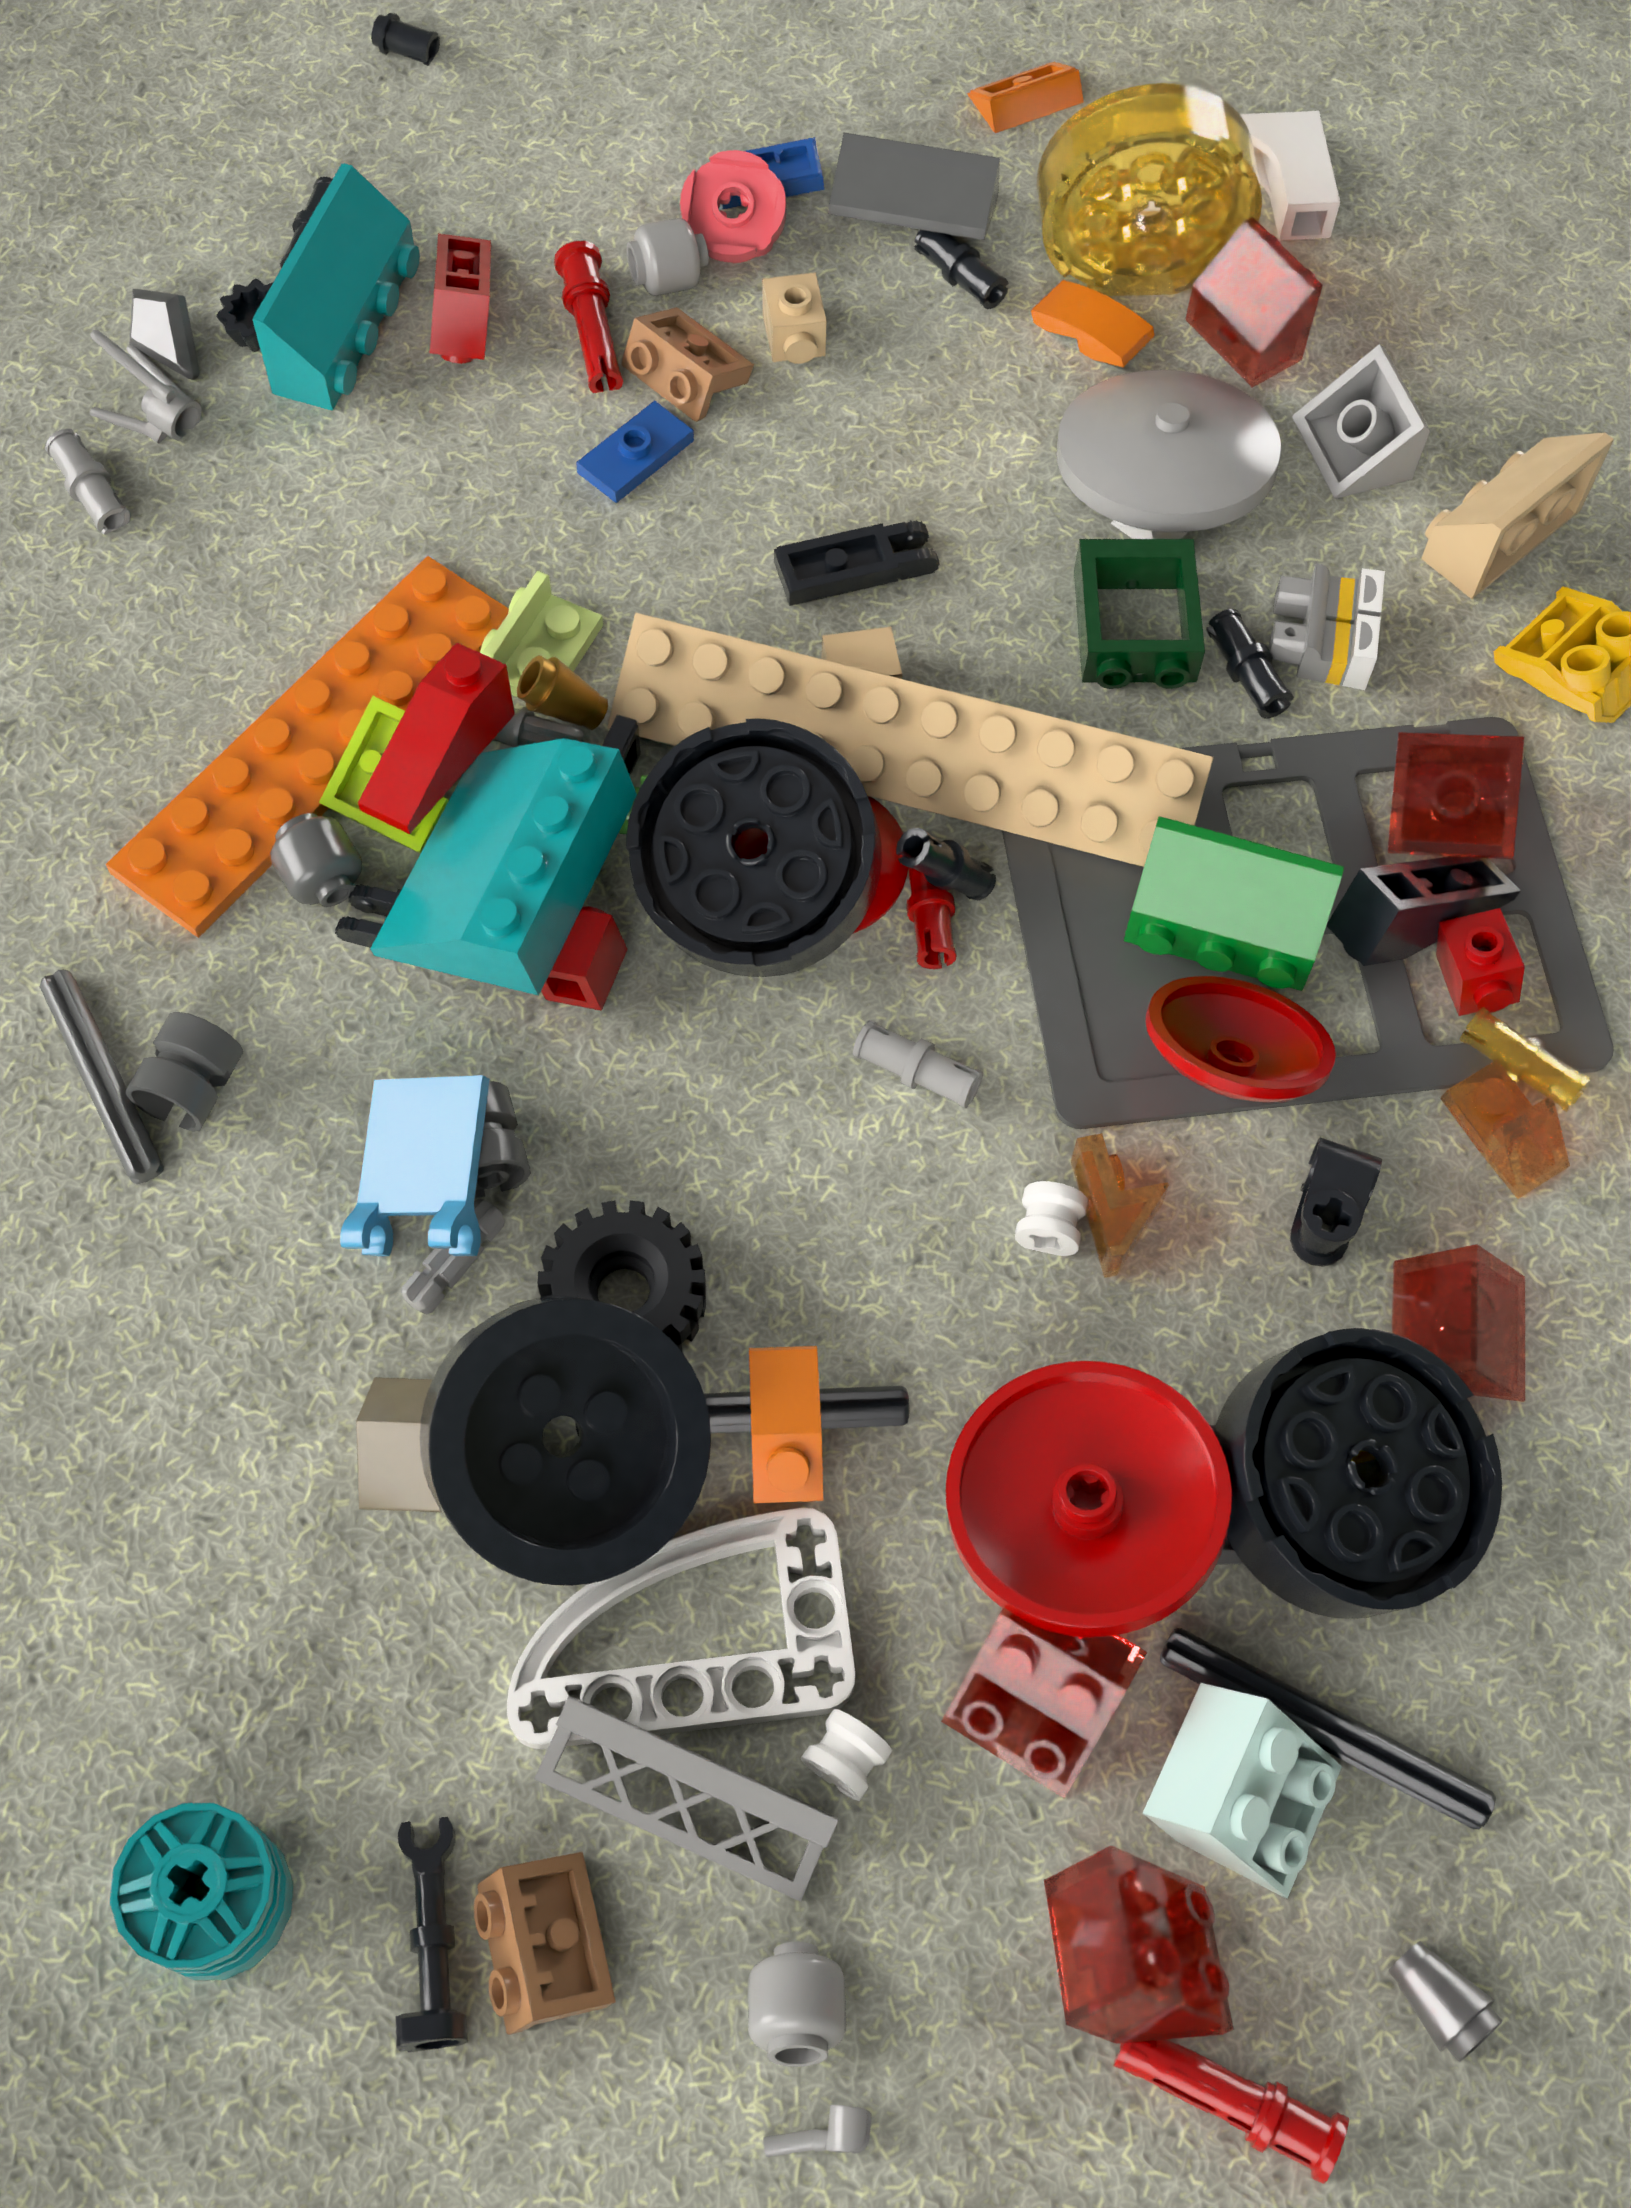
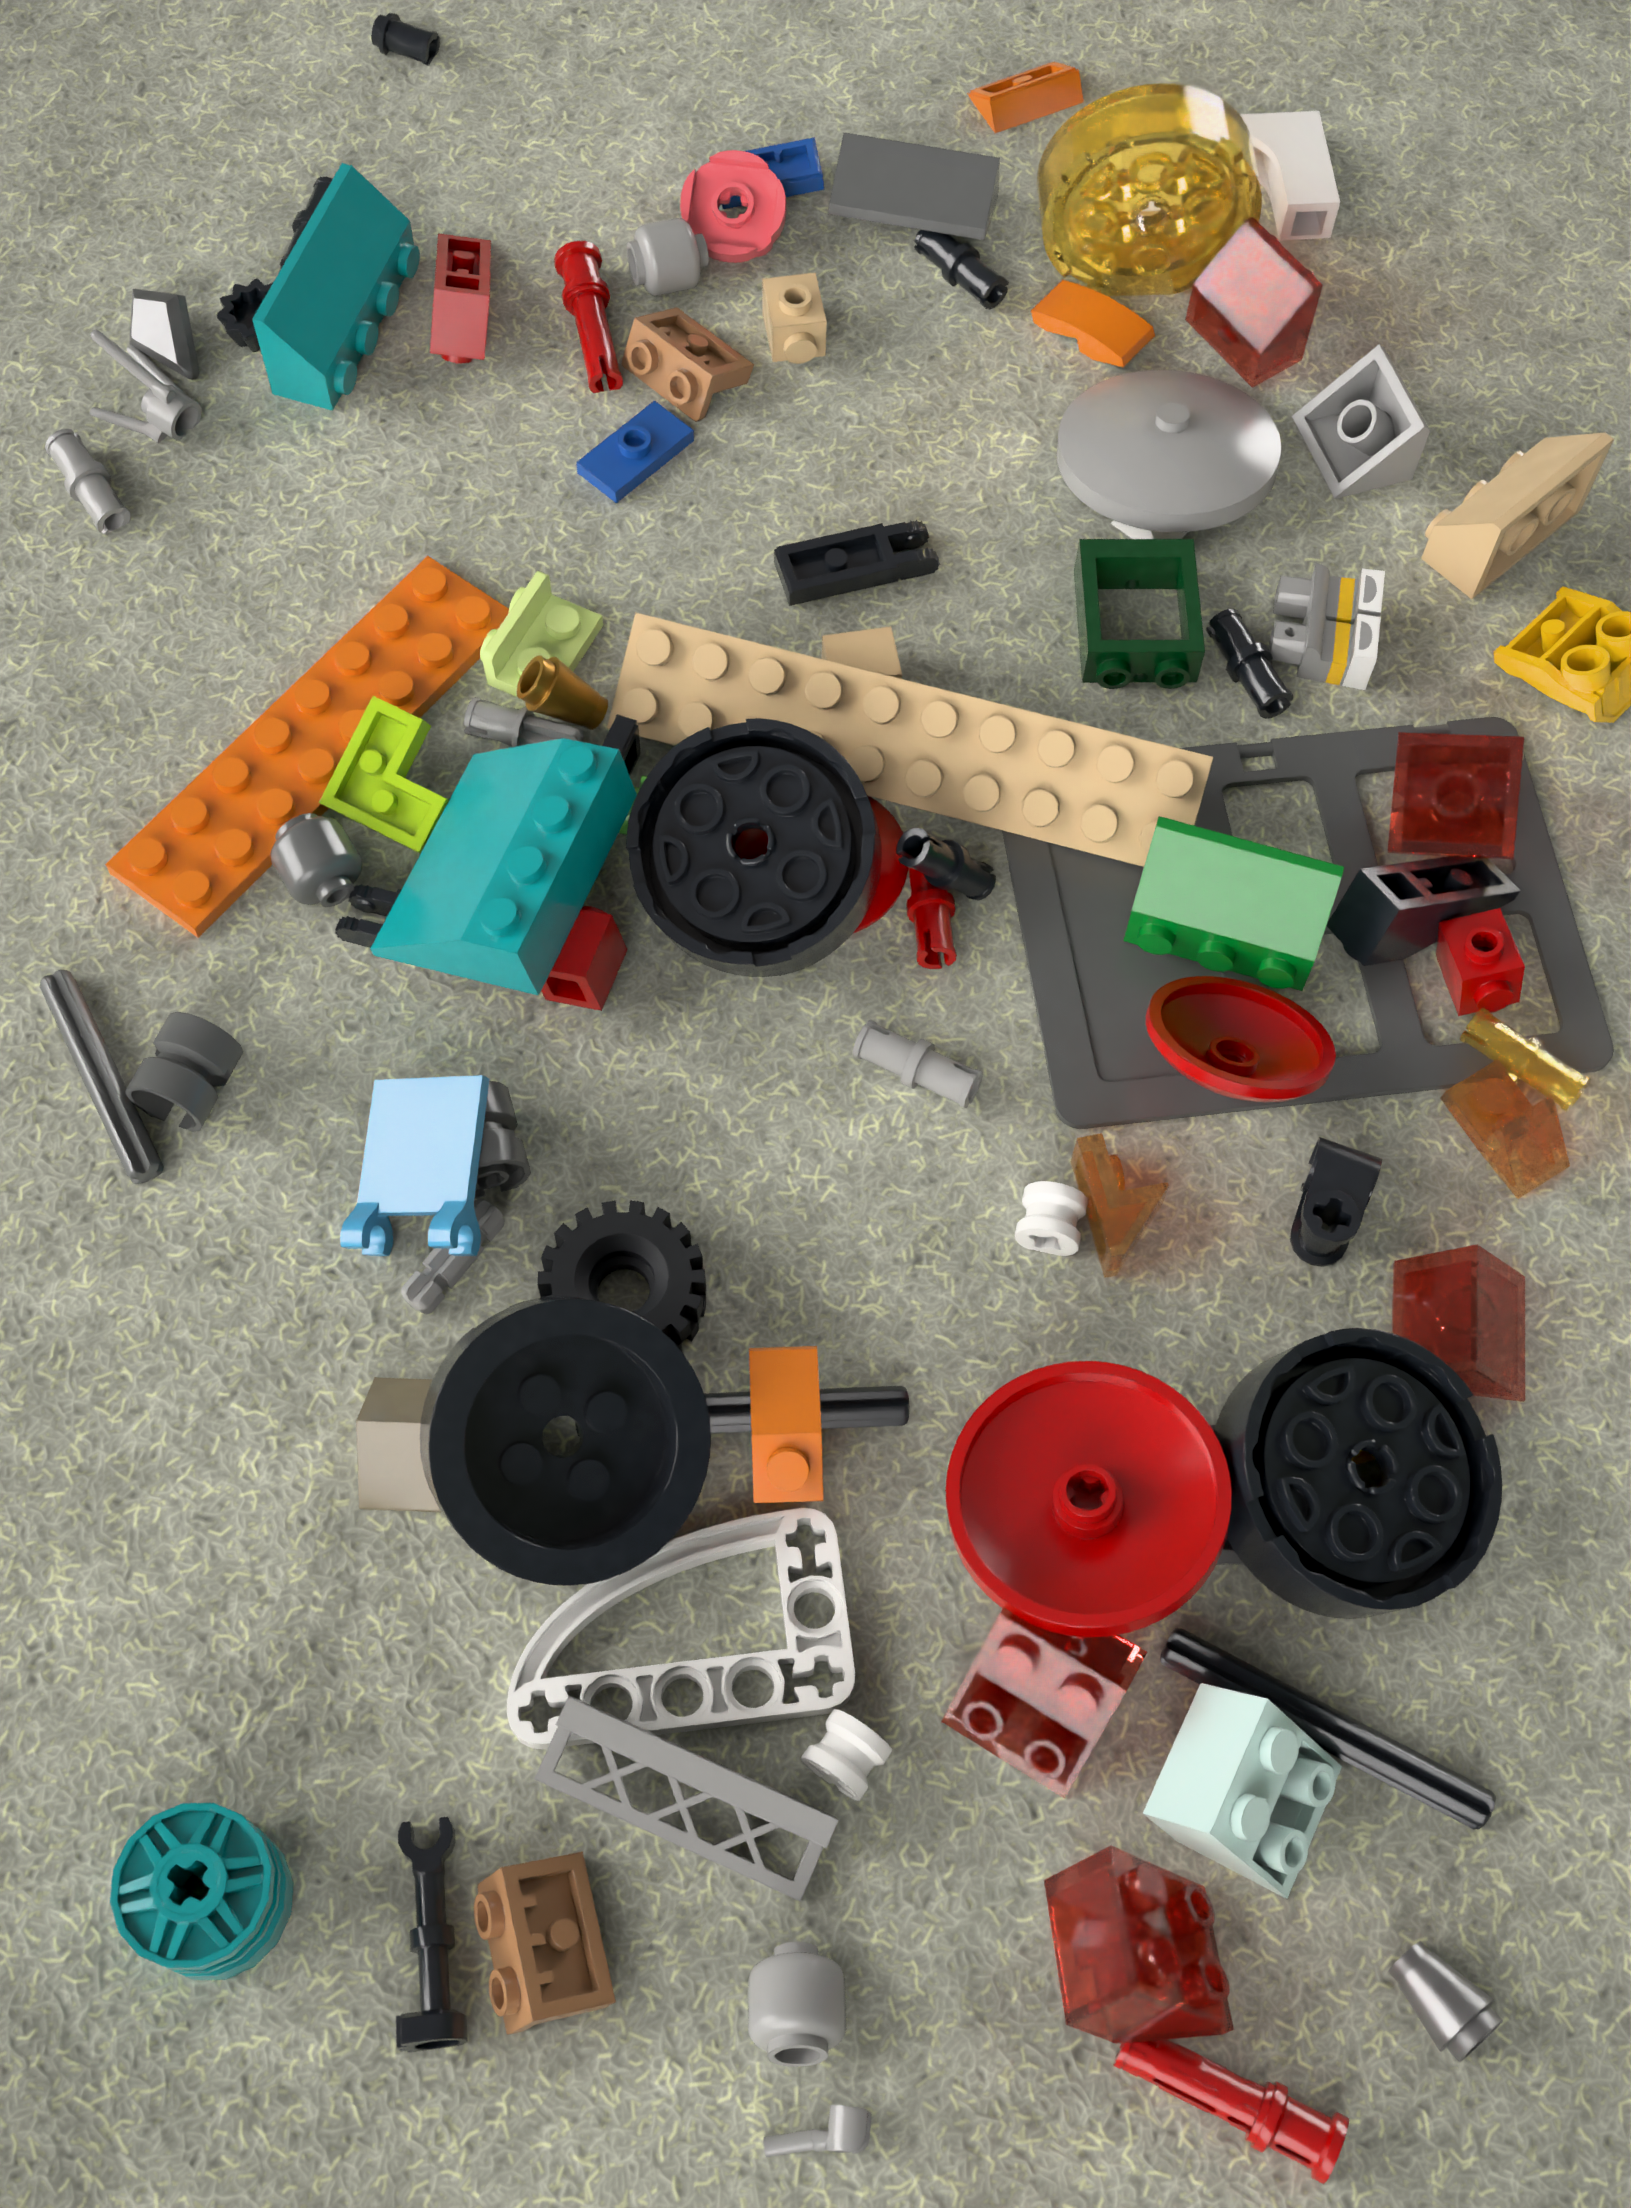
(439, 736): red slope -> none

